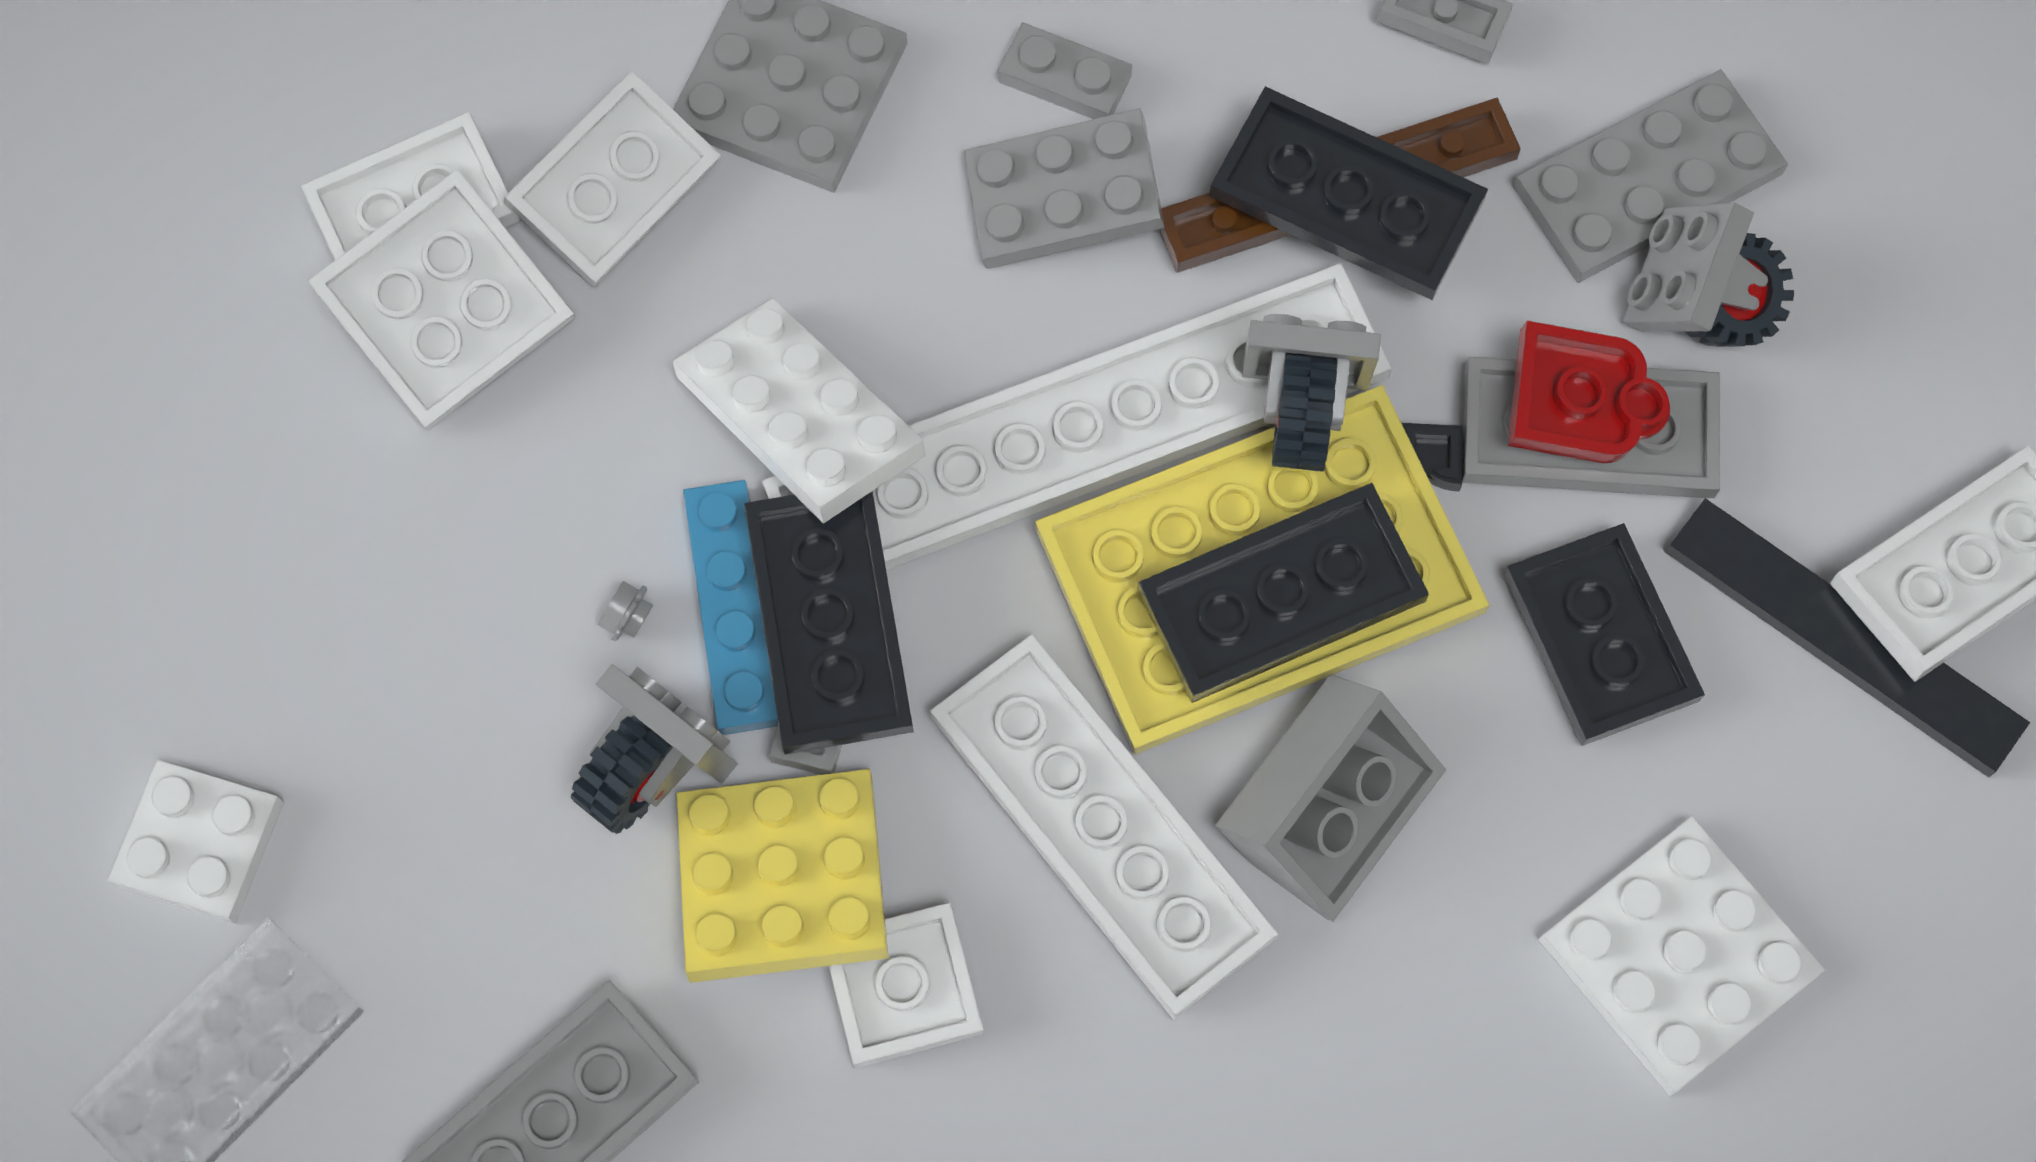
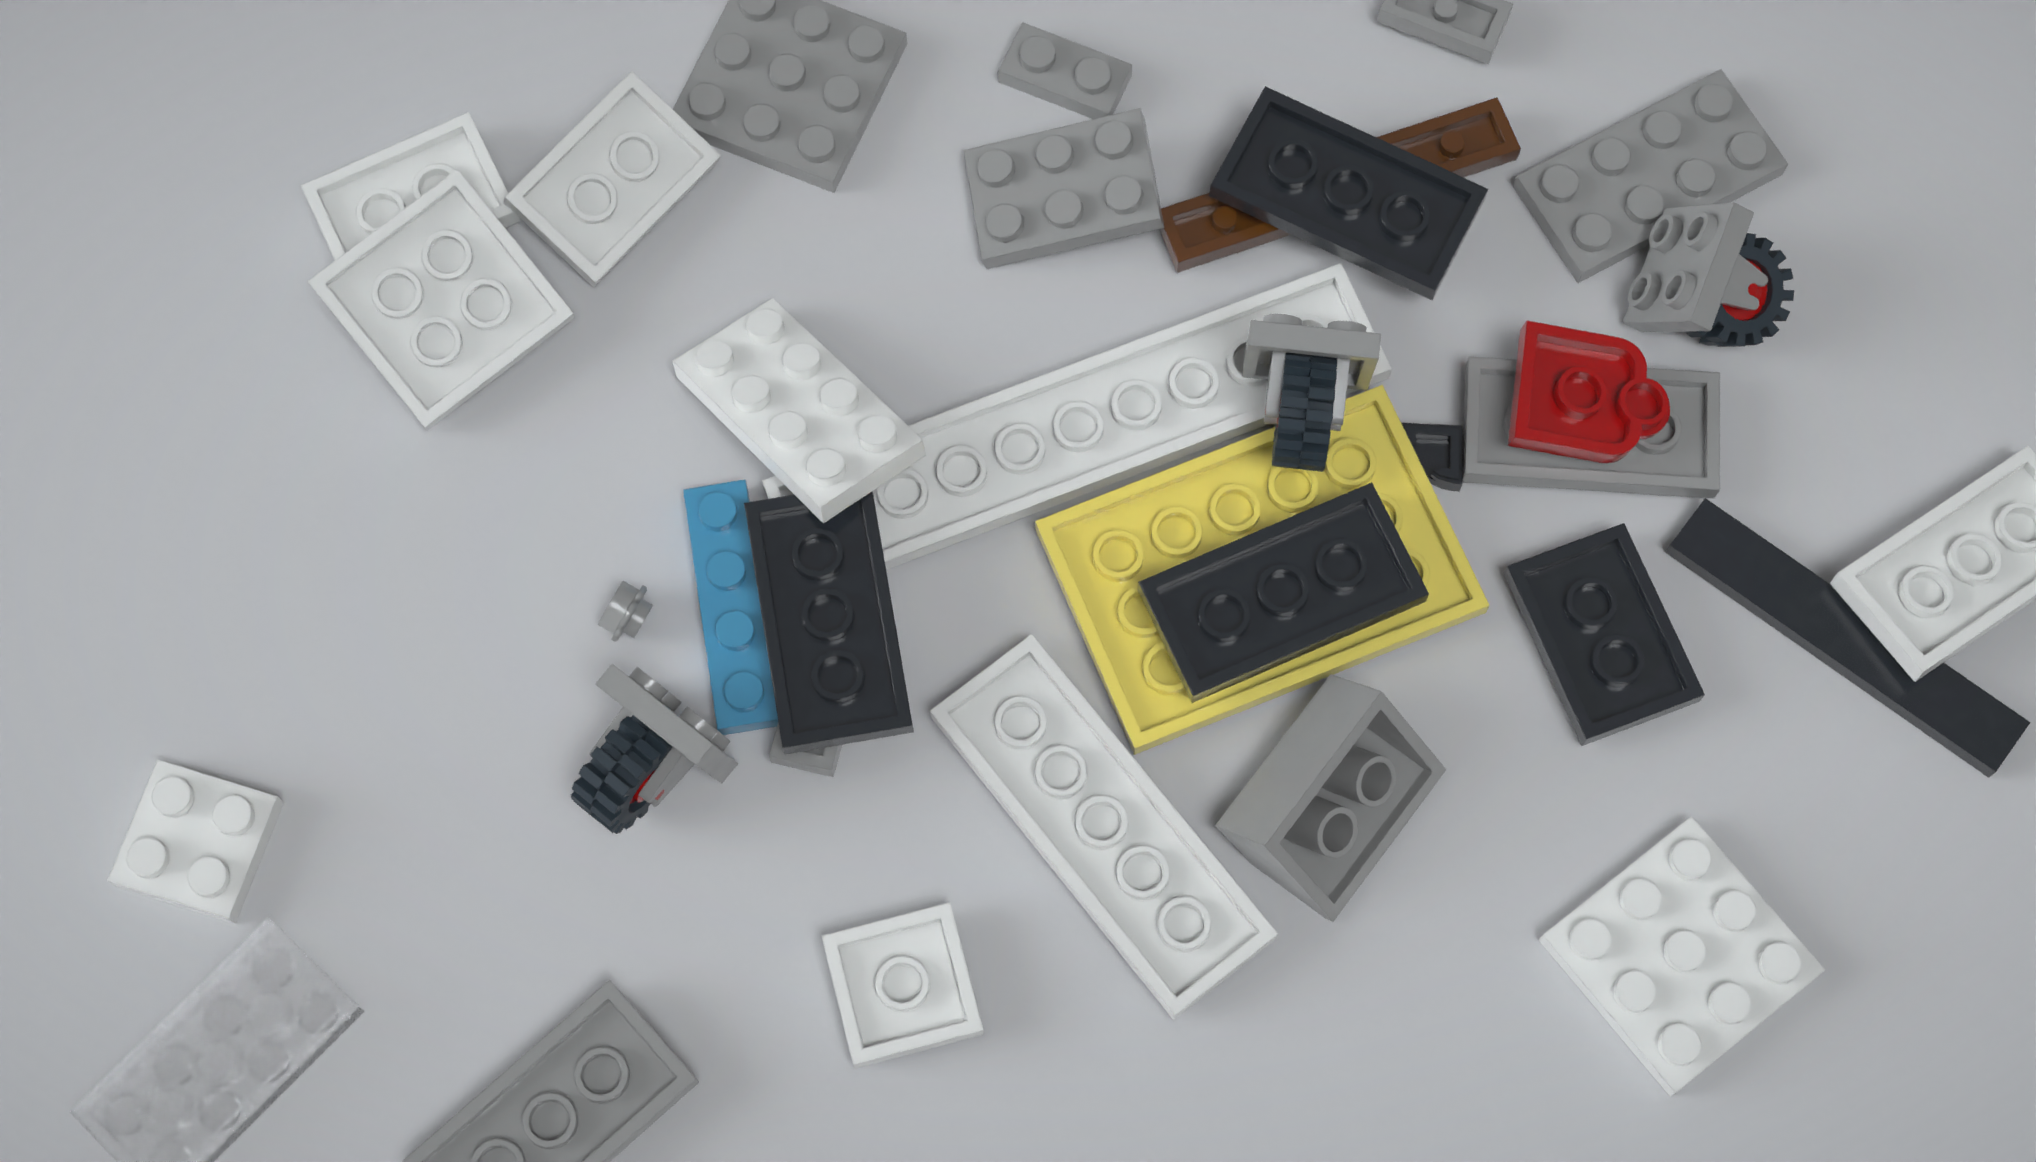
(780, 876): light yellow plate -> none

